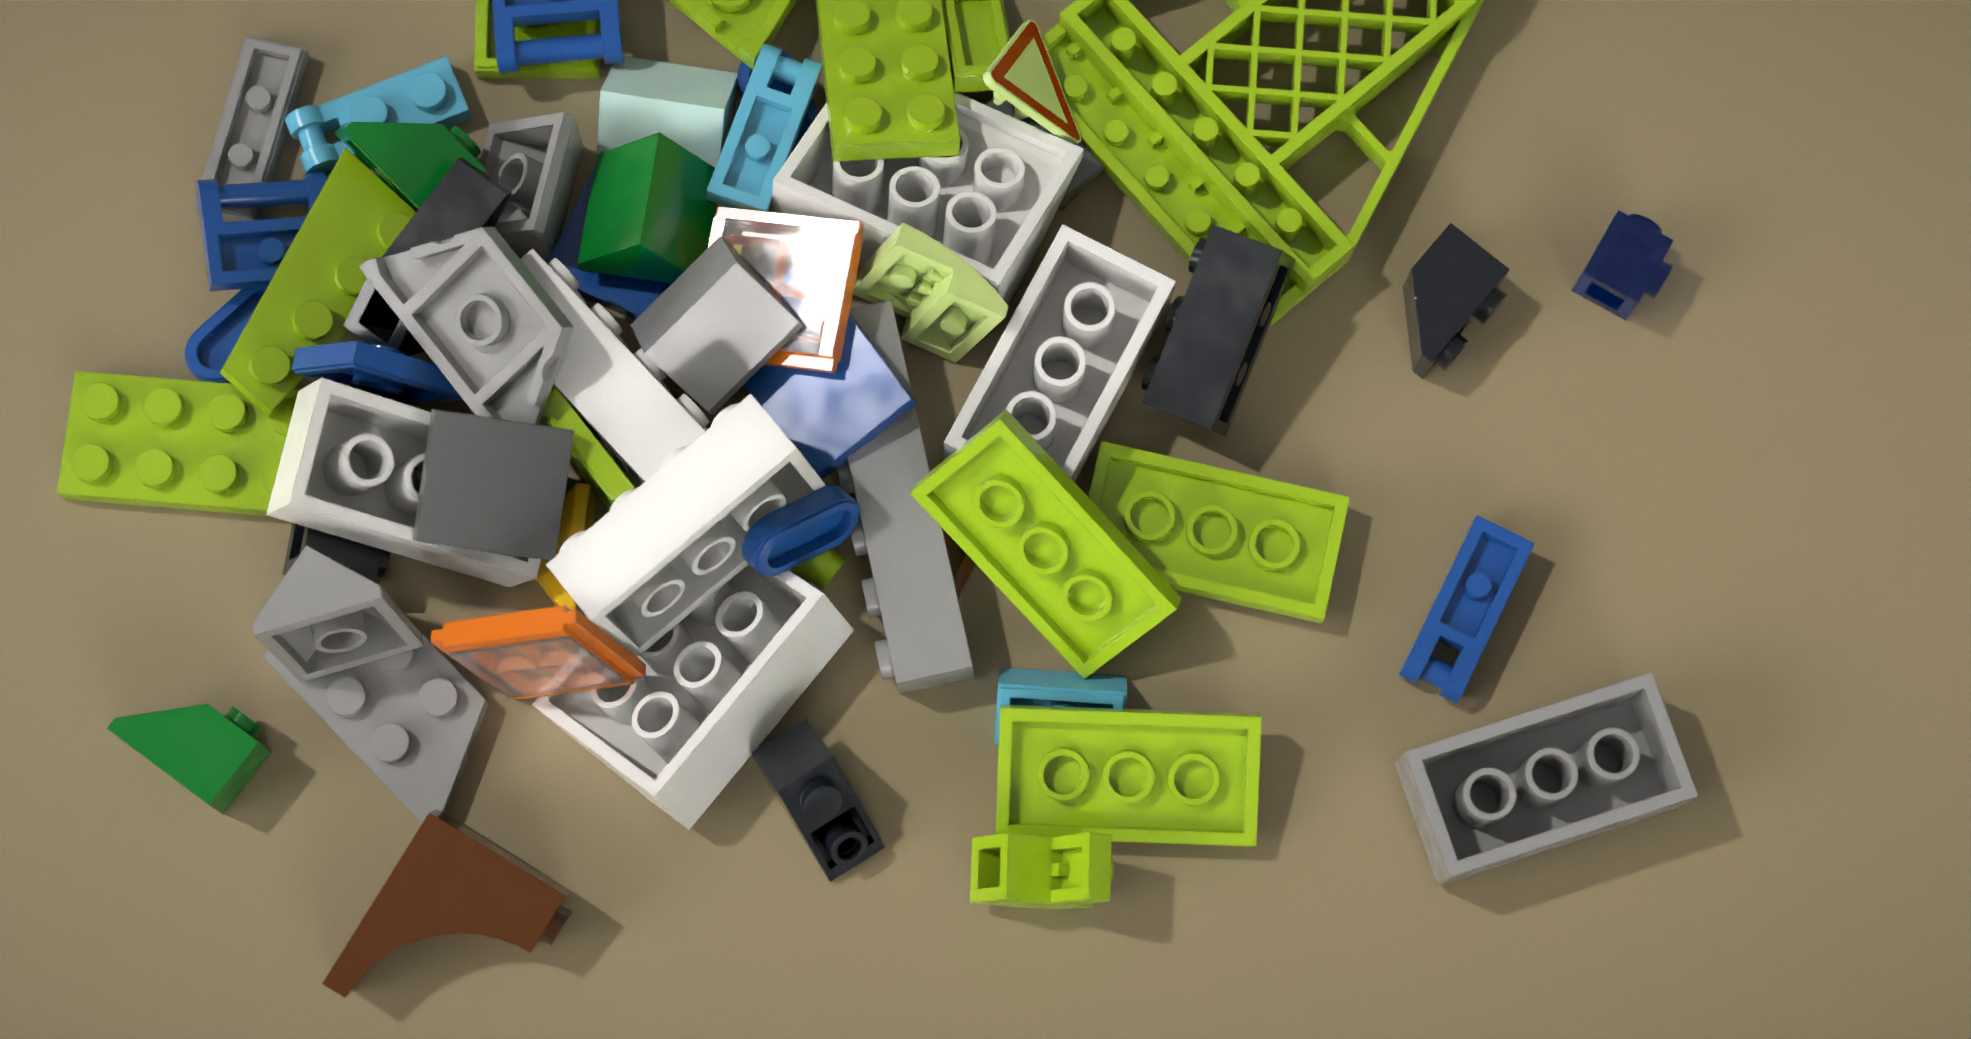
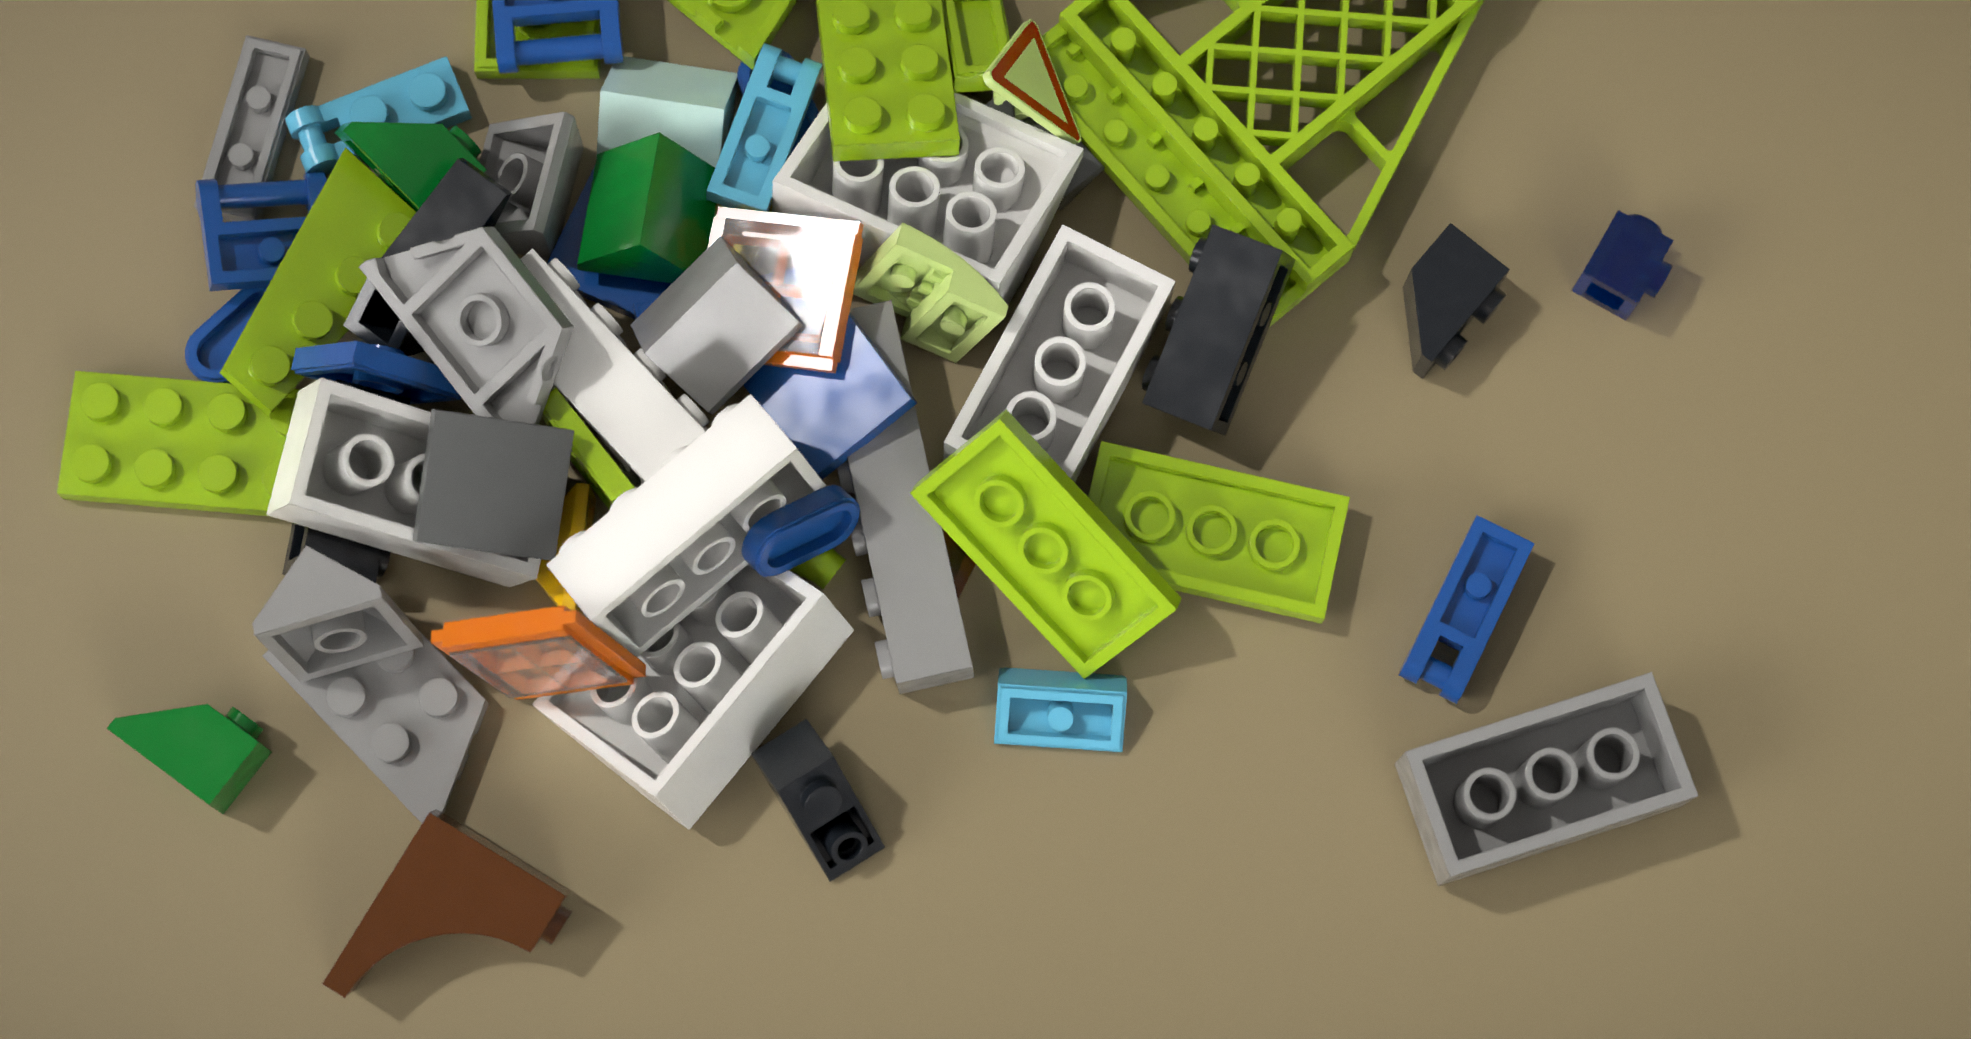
(1041, 870): lime brick -> none
(1129, 774): lime plate -> none

